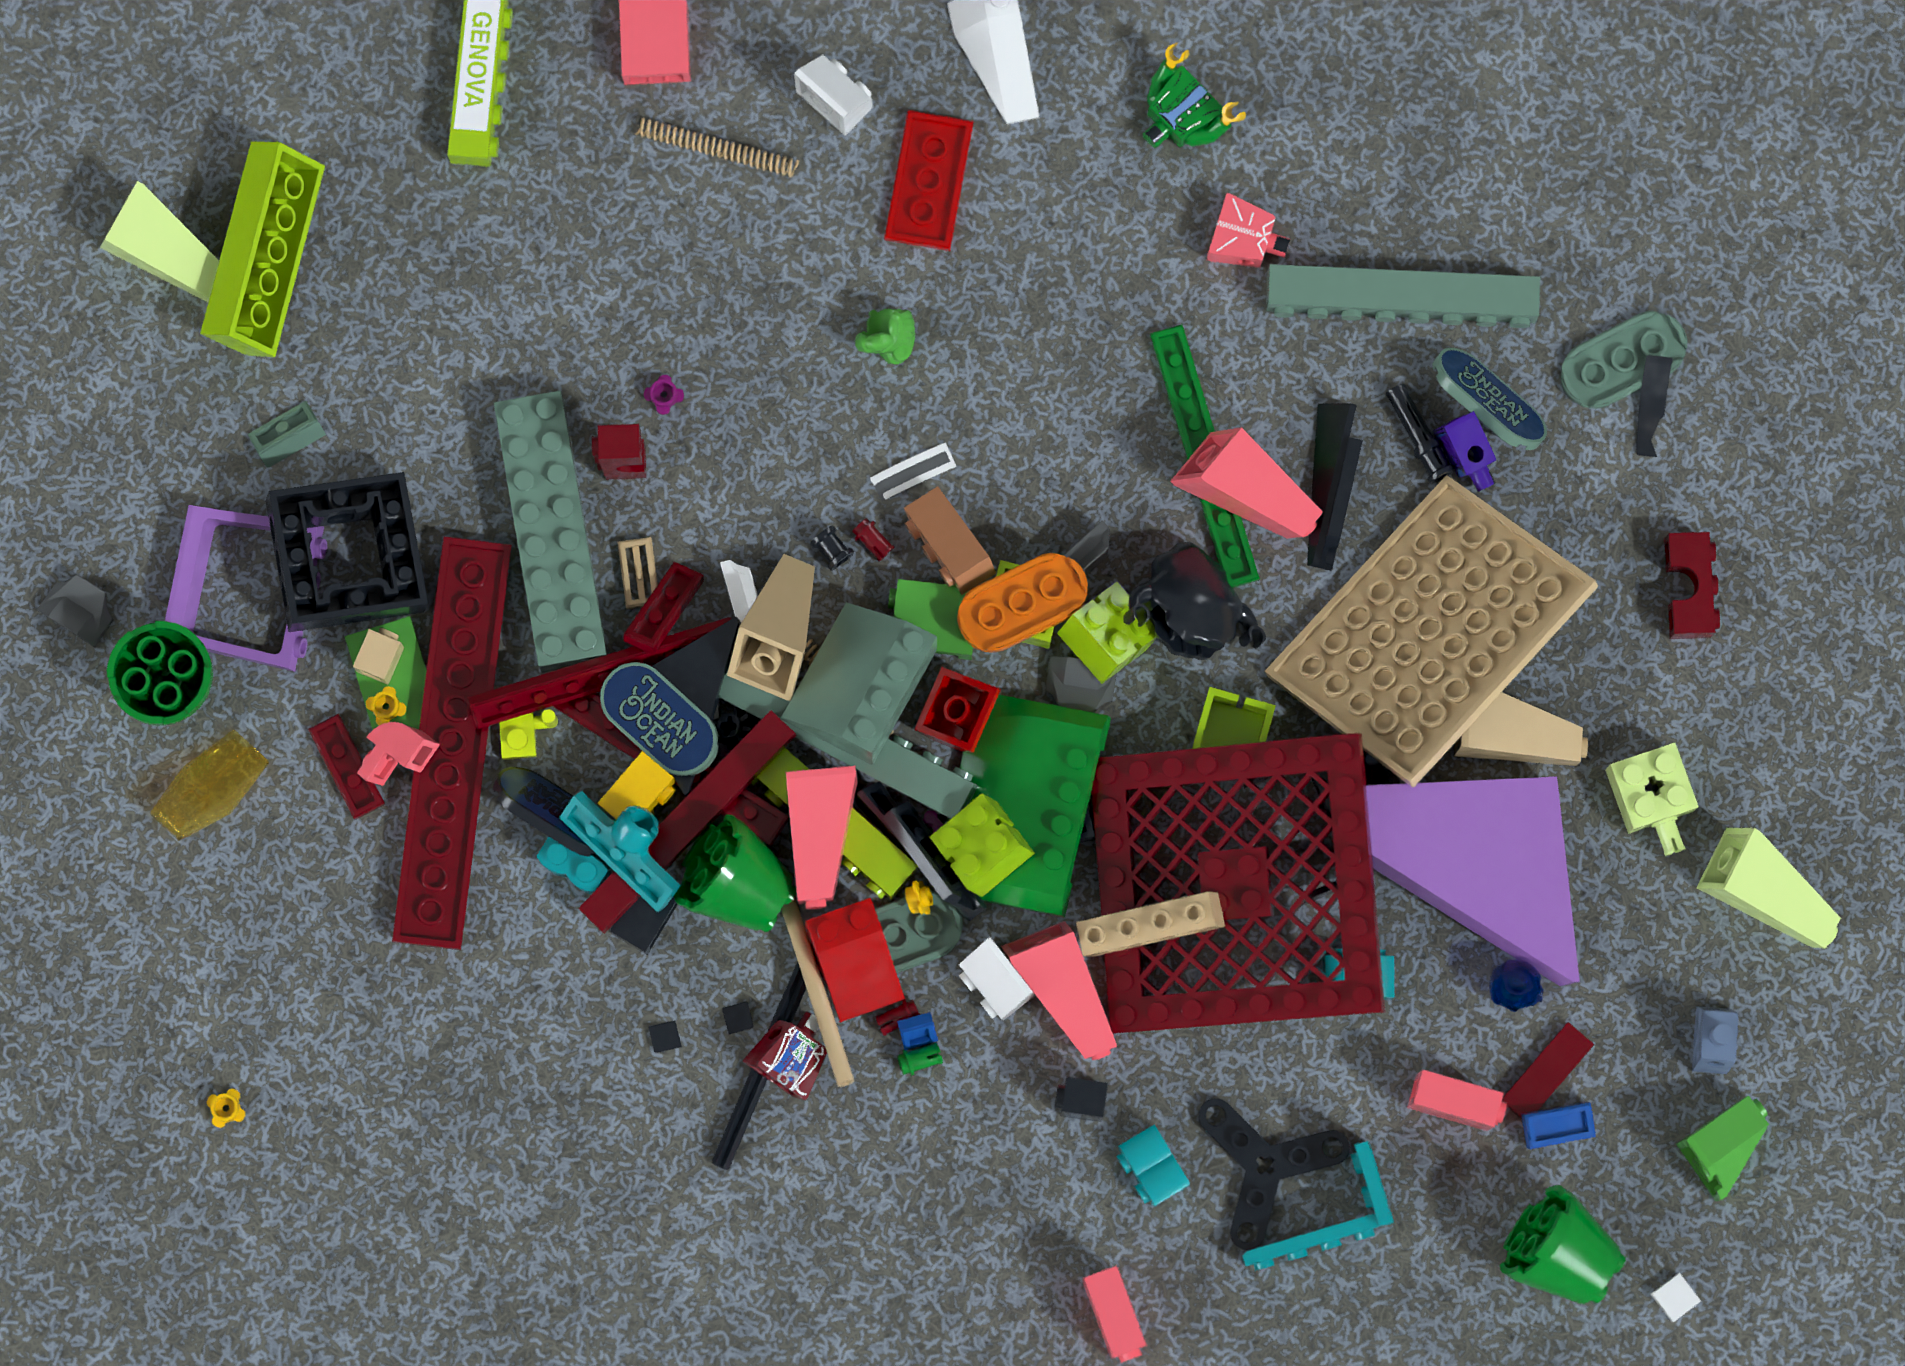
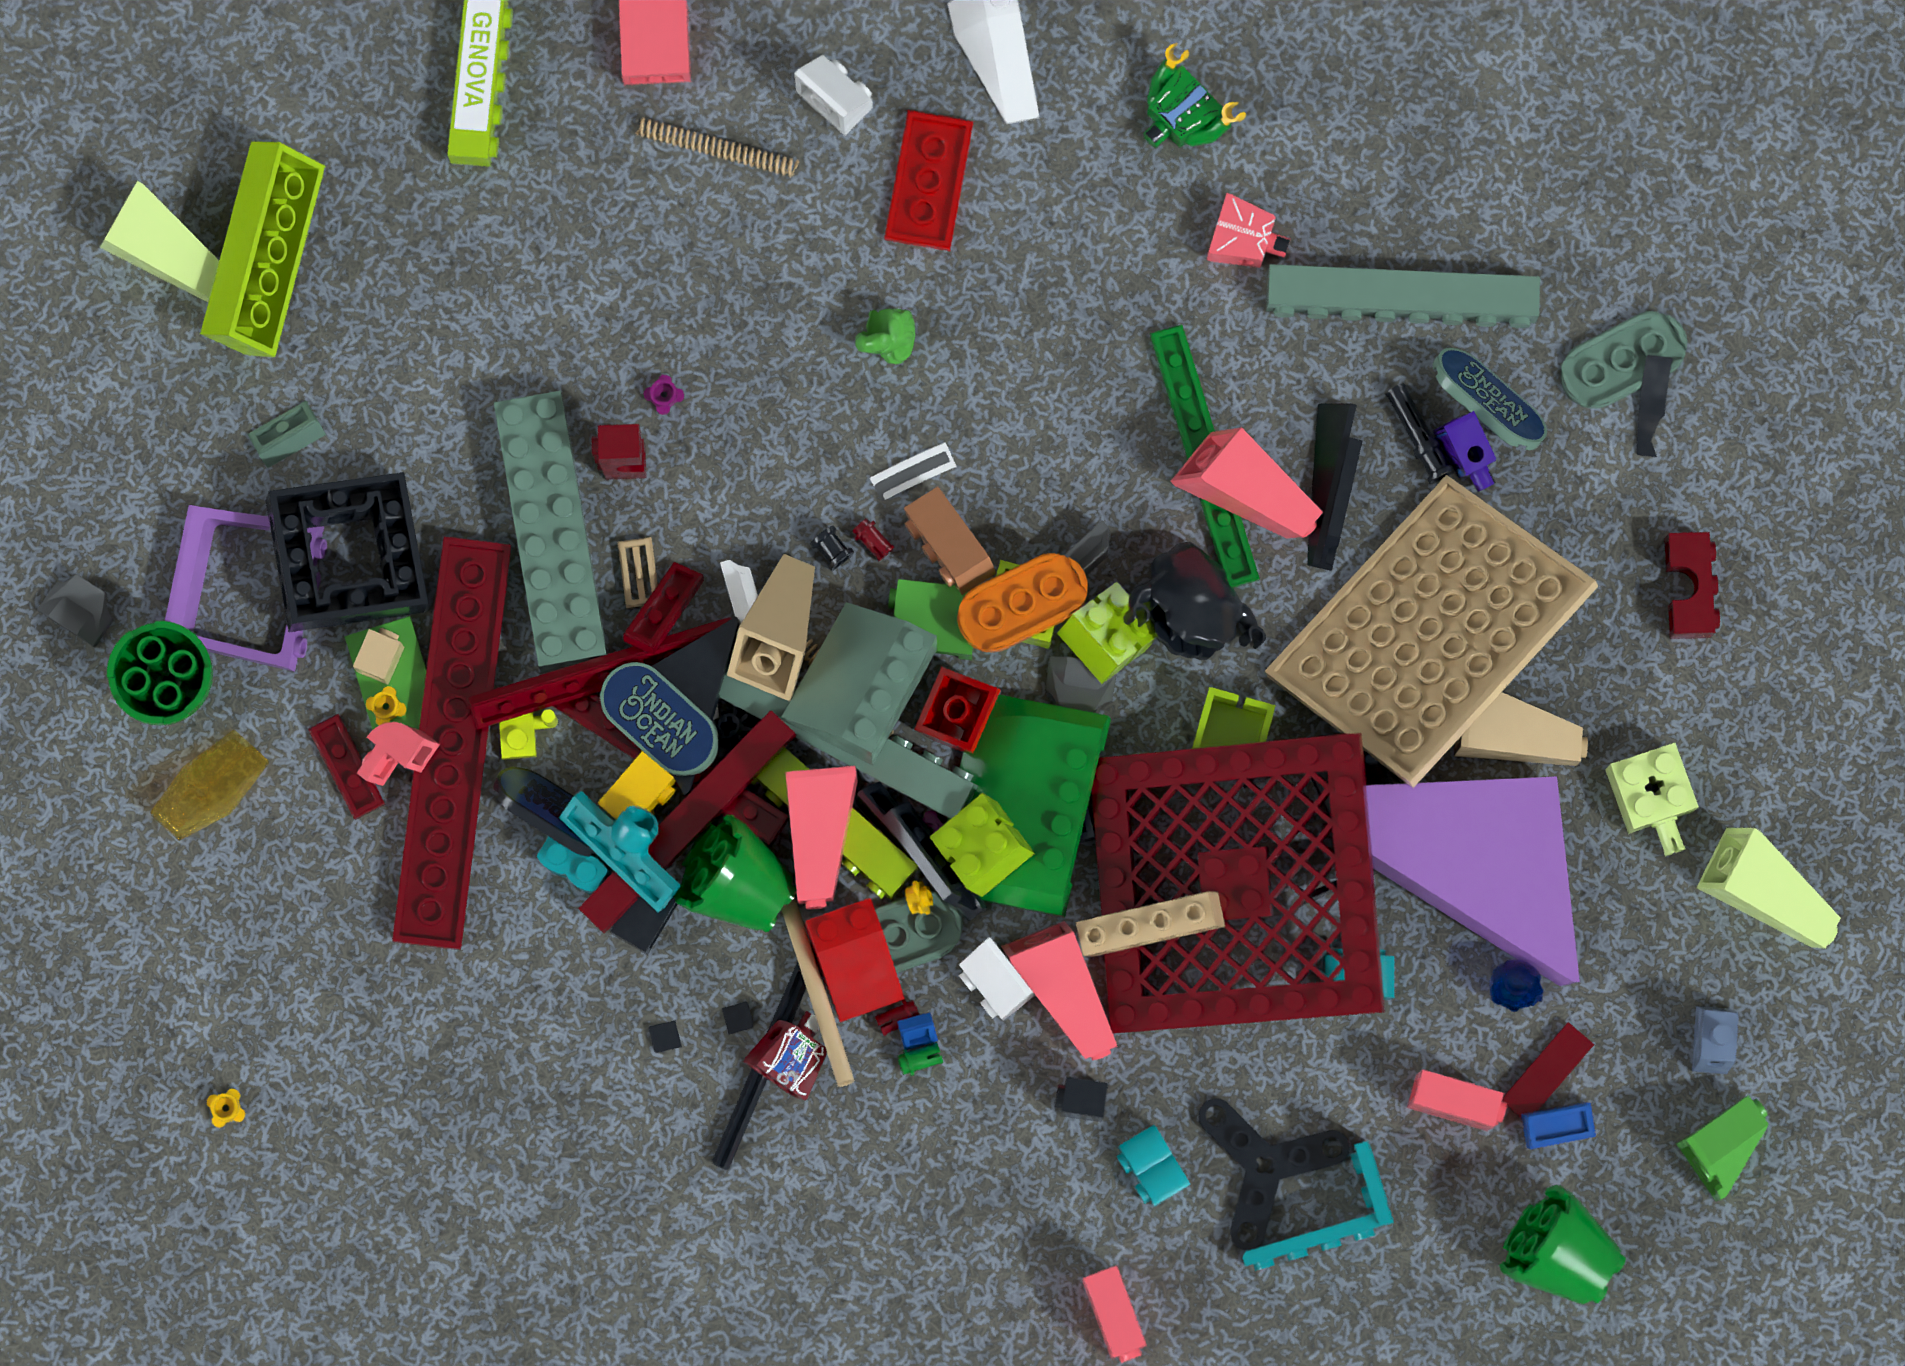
(1675, 1297): white tile -> none

